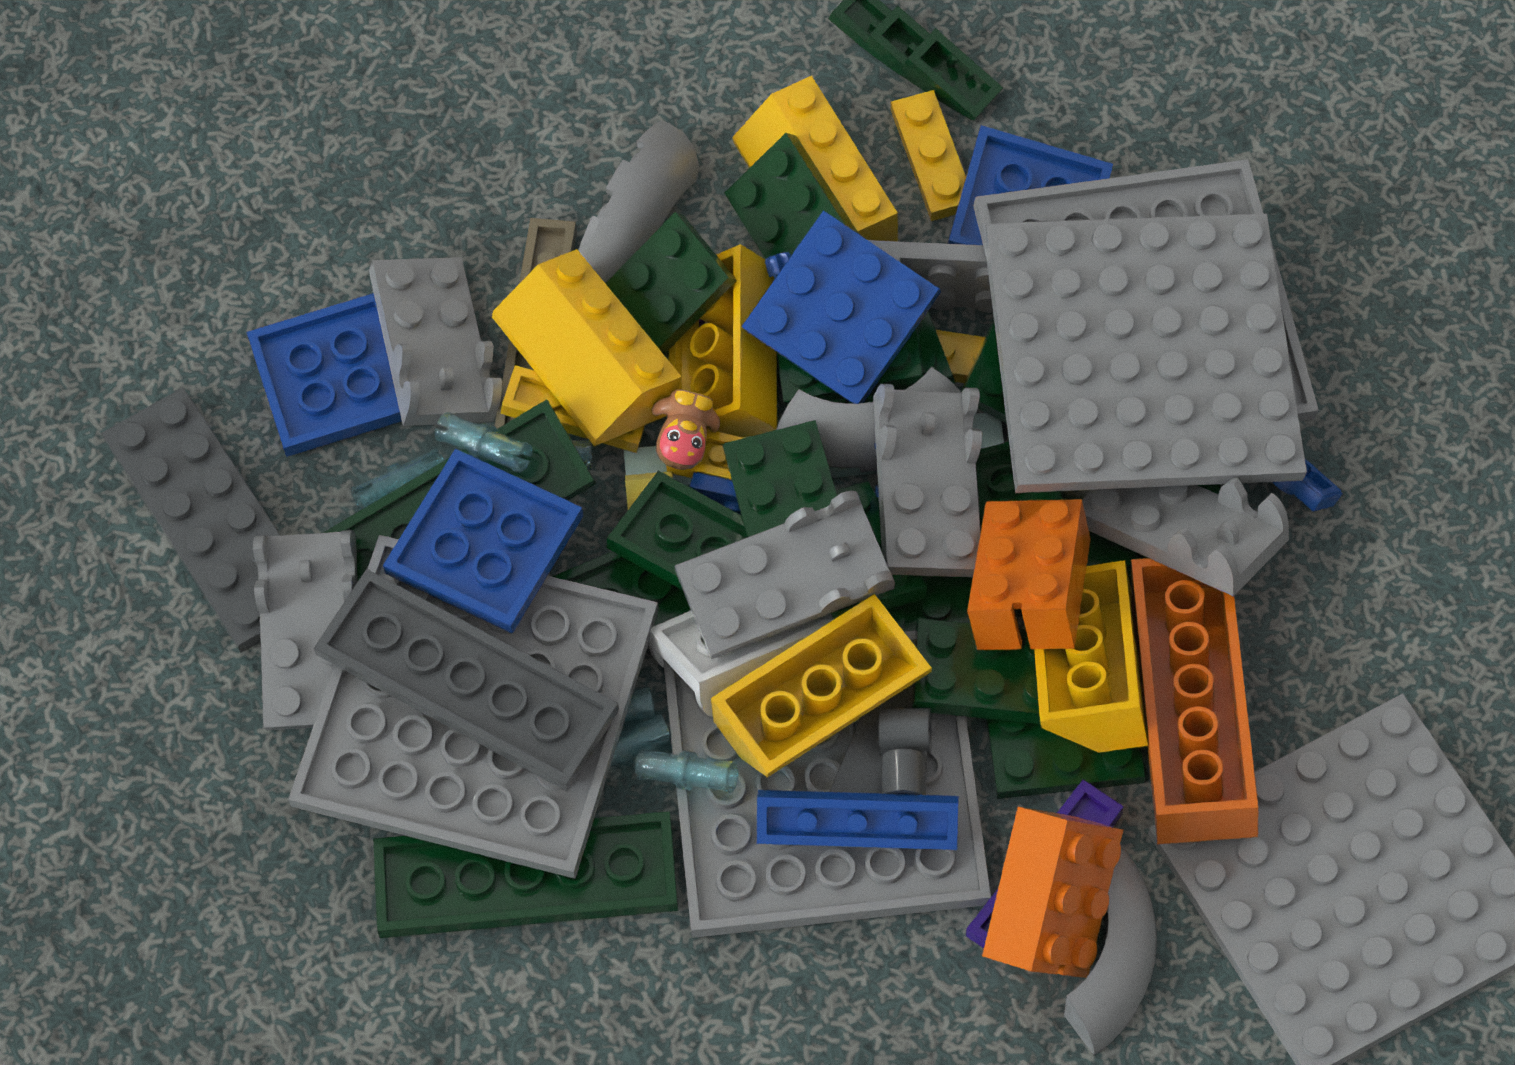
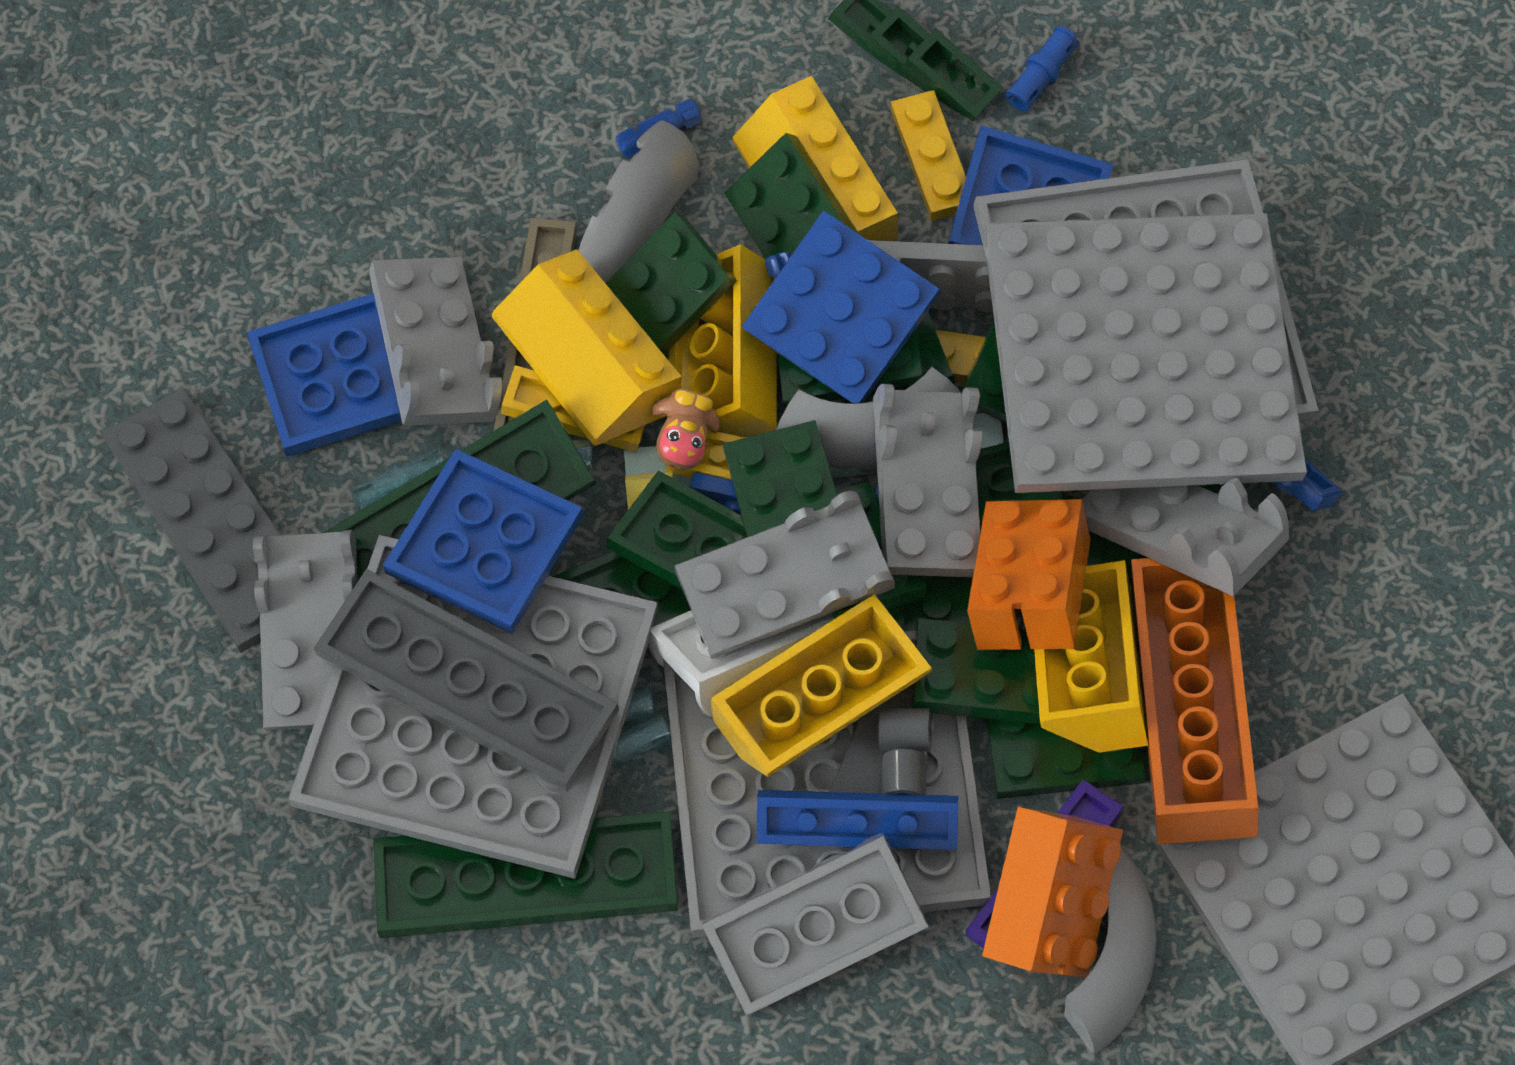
(483, 442): clear light blue pin -> none
(686, 115): none -> blue axle
(686, 770): clear light blue pin -> none
(815, 924): none -> light grey hinge
(1042, 68): none -> blue pin

